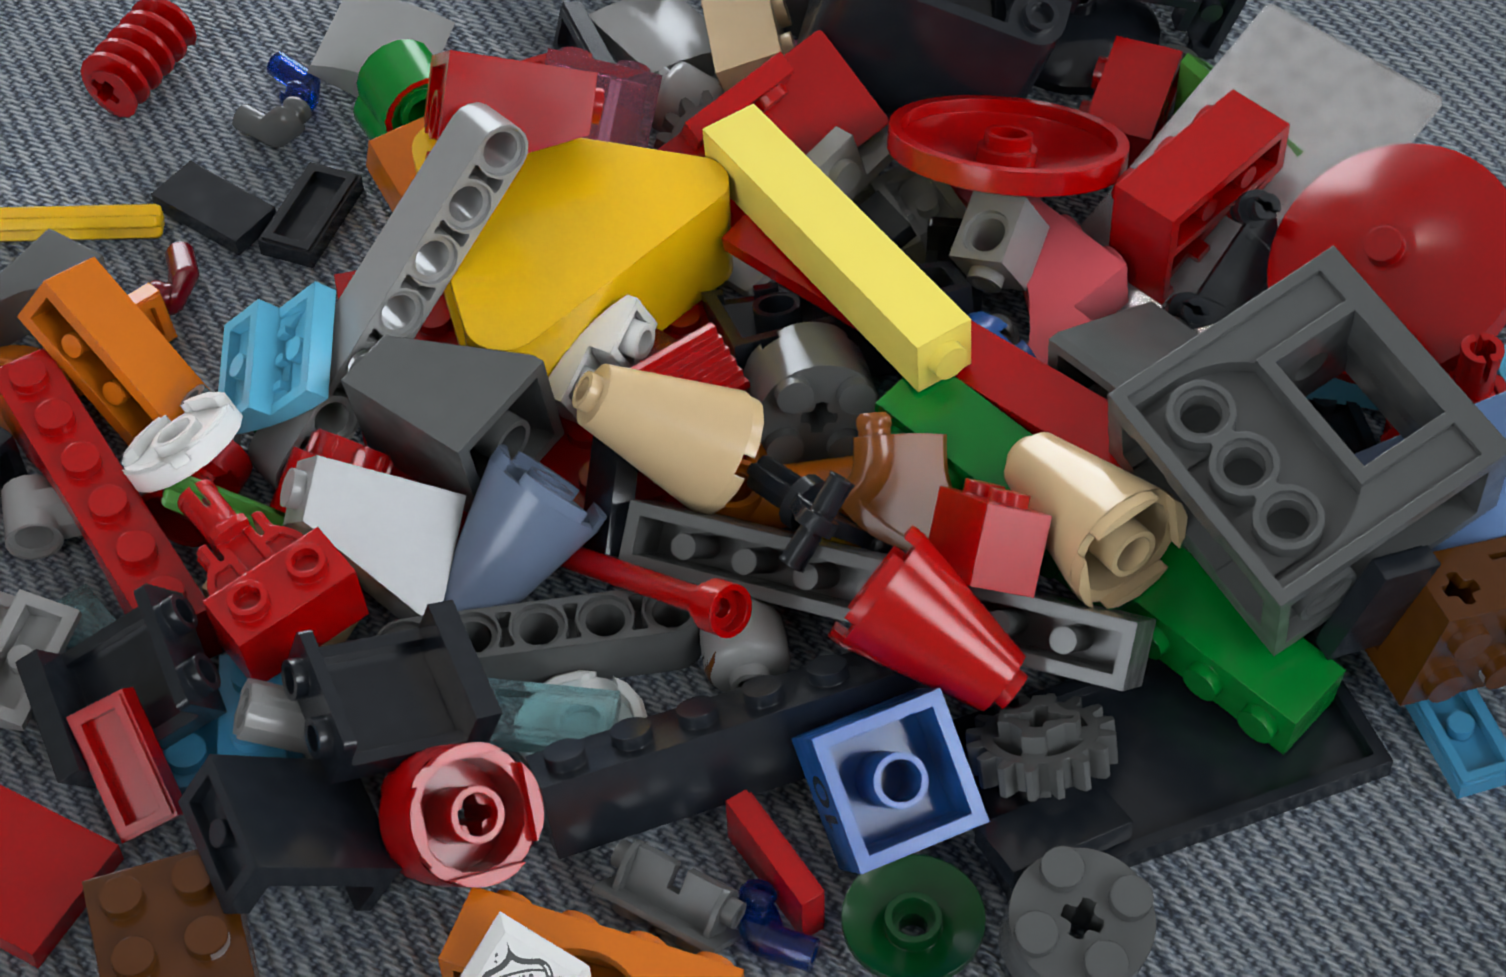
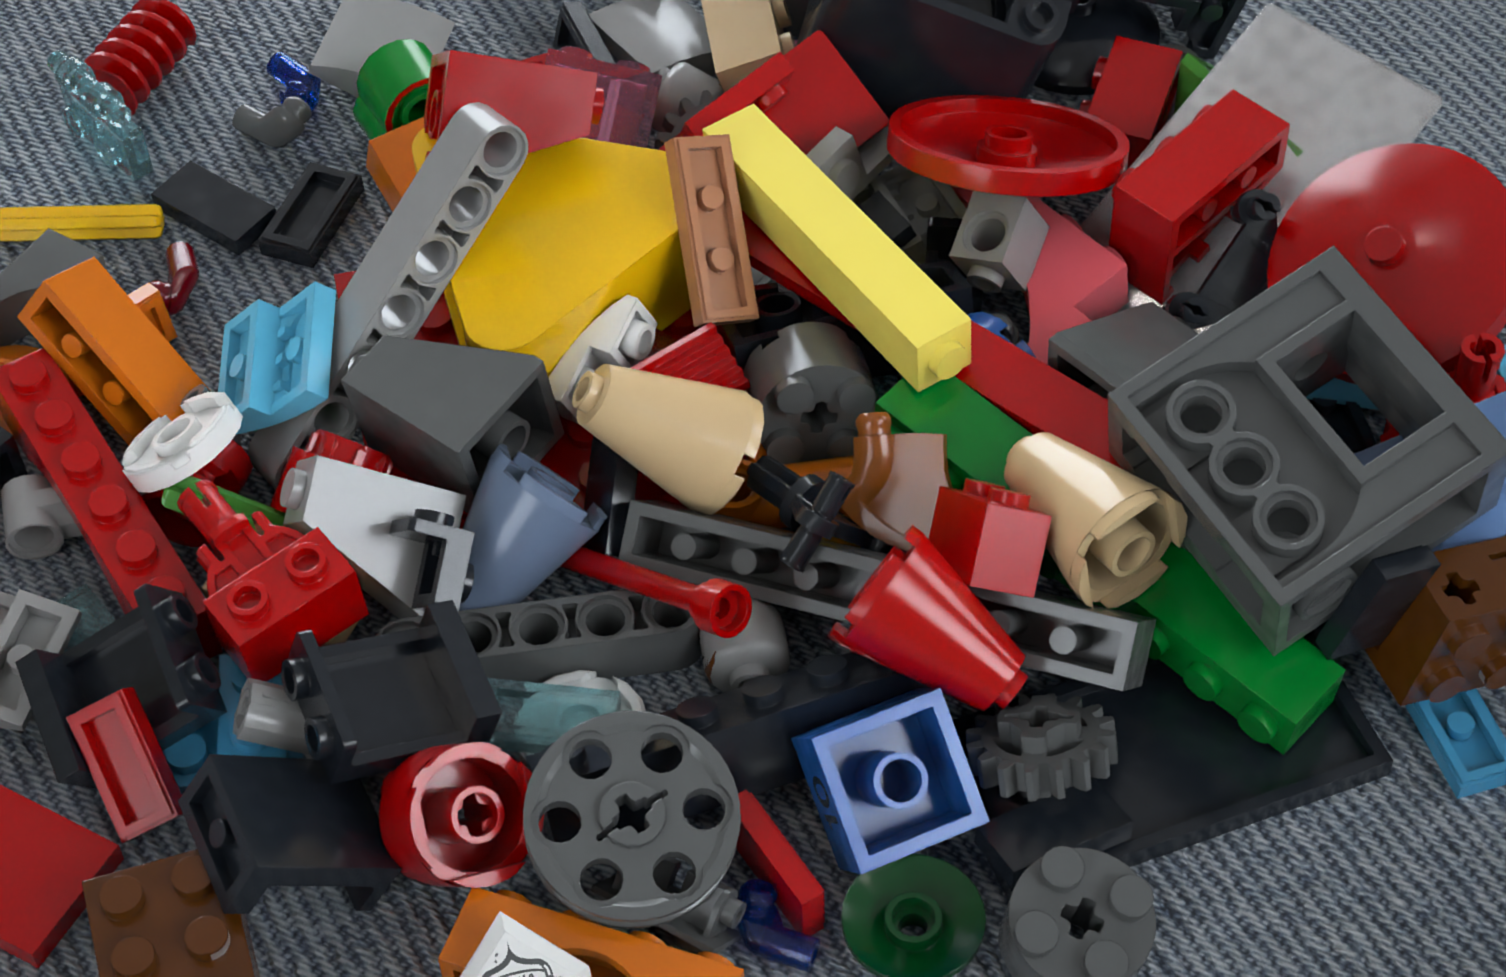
(100, 115): none -> clear light blue plate
(445, 558): none -> black bracket
(631, 853): none -> dark grey wedge
(711, 230): none -> nougat tile

